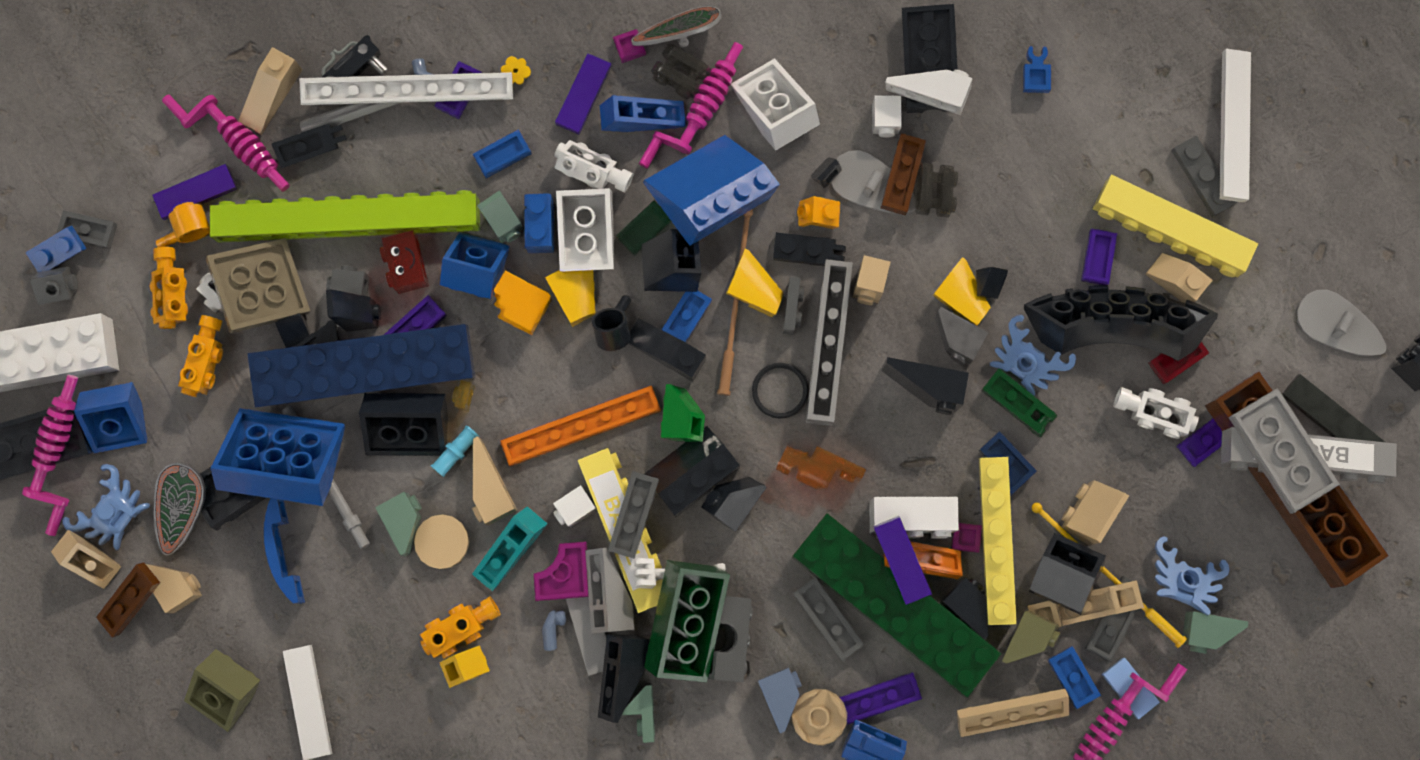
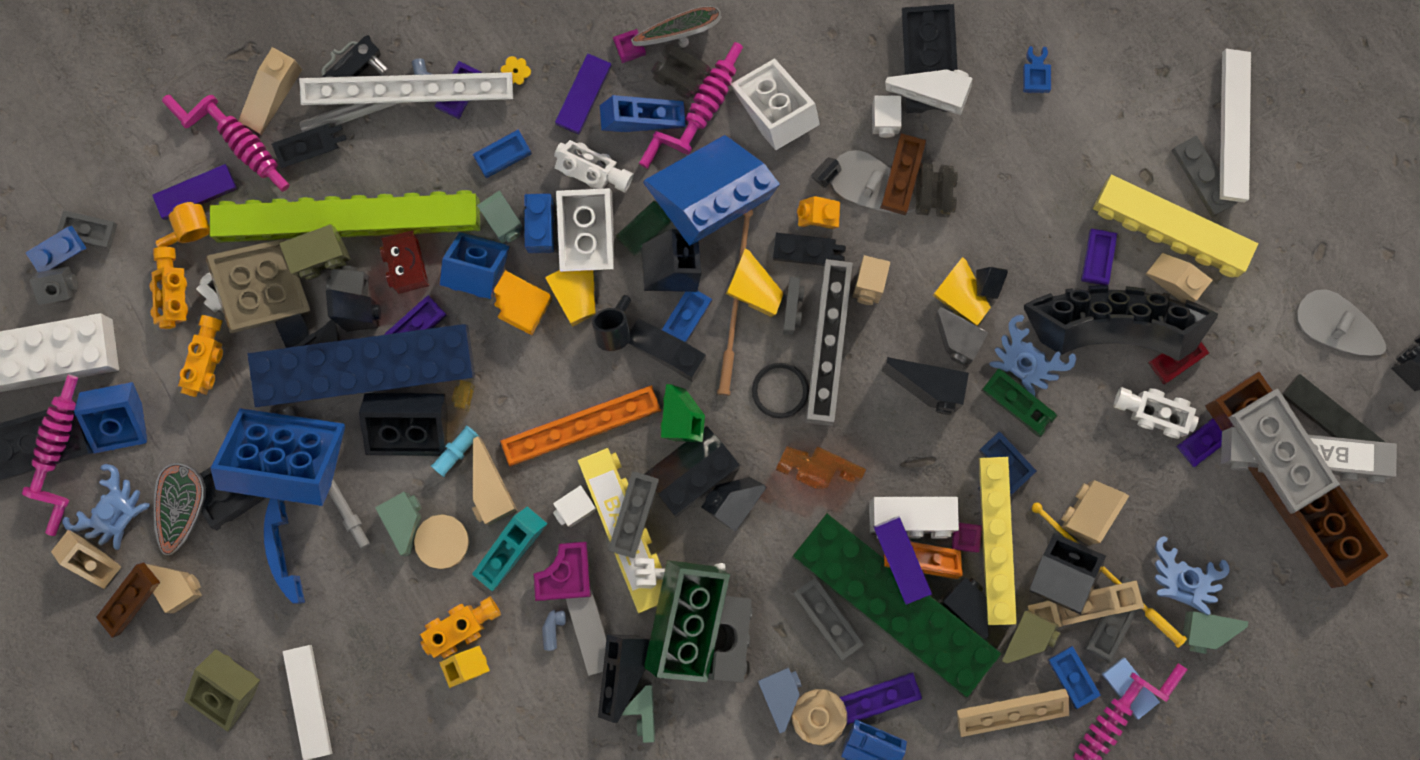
(315, 252): none -> olive slope
(608, 599): light grey slope -> none

